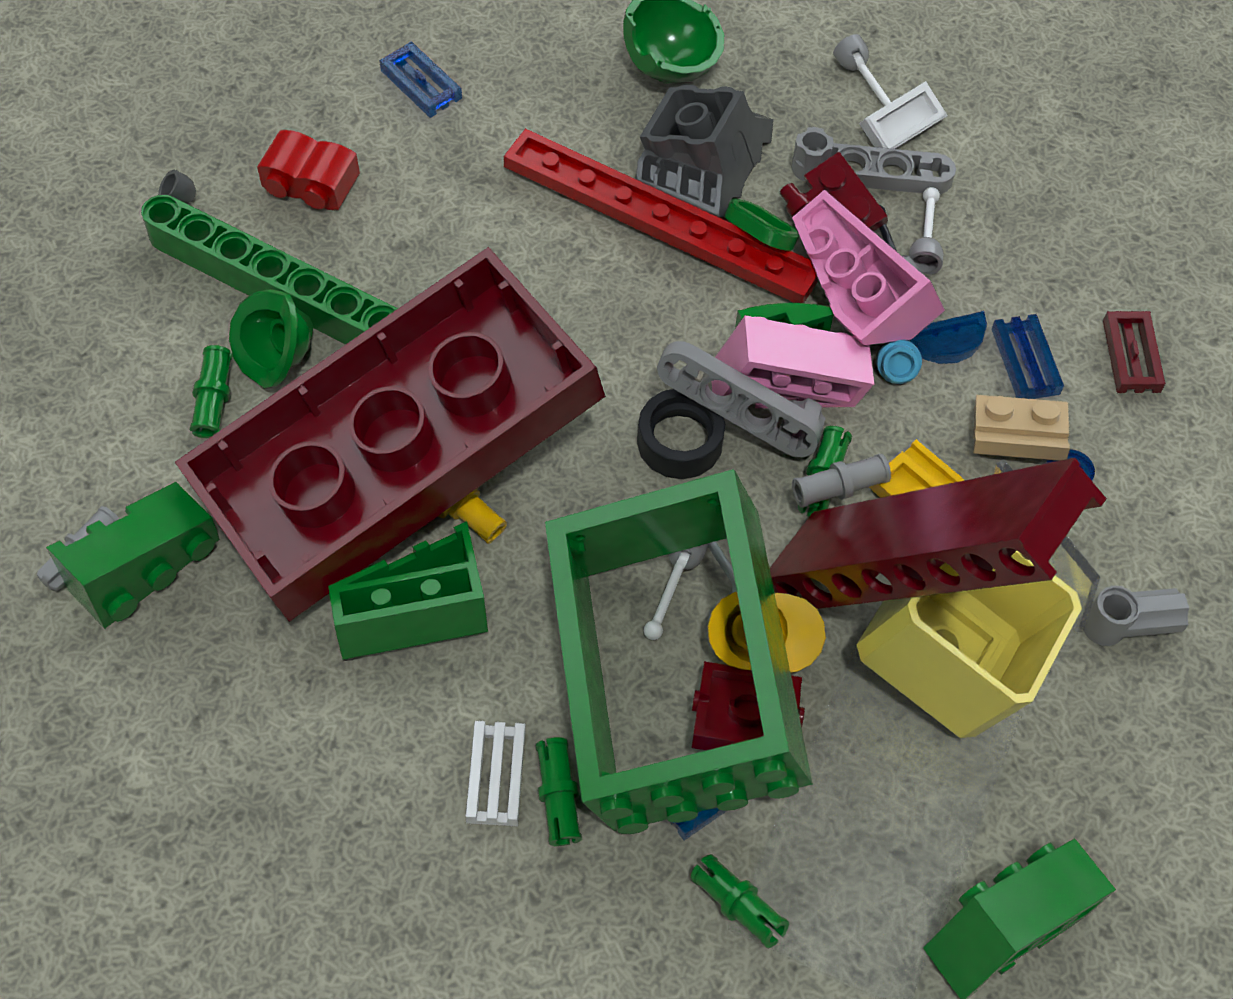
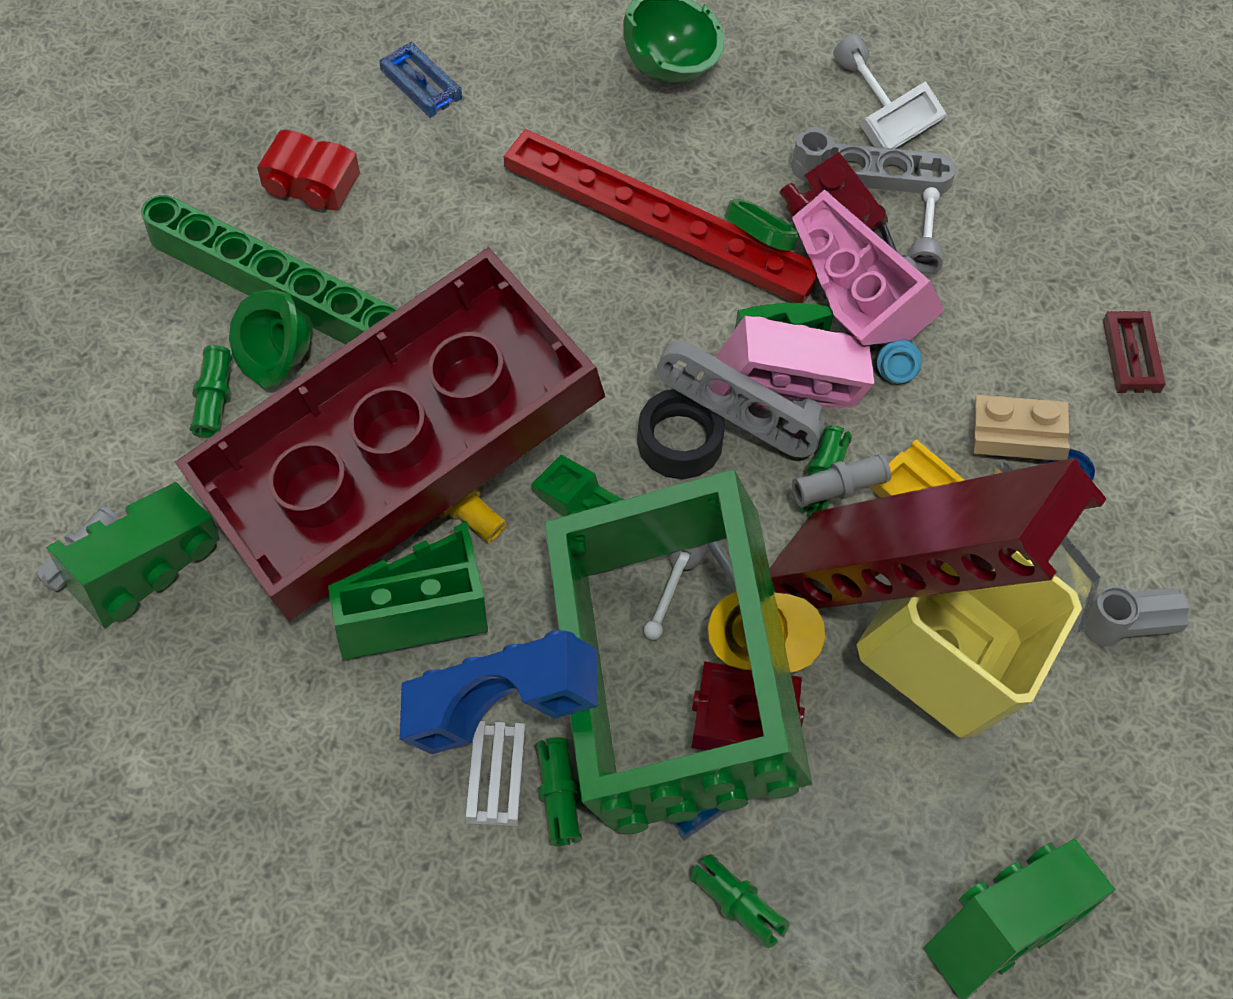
(178, 186): dark grey hinge -> none
(448, 704): none -> blue arch
(571, 488): none -> green slope
(702, 146): dark grey slope -> none
(951, 338): clear blue tile -> none
(1033, 327): clear blue tile -> none

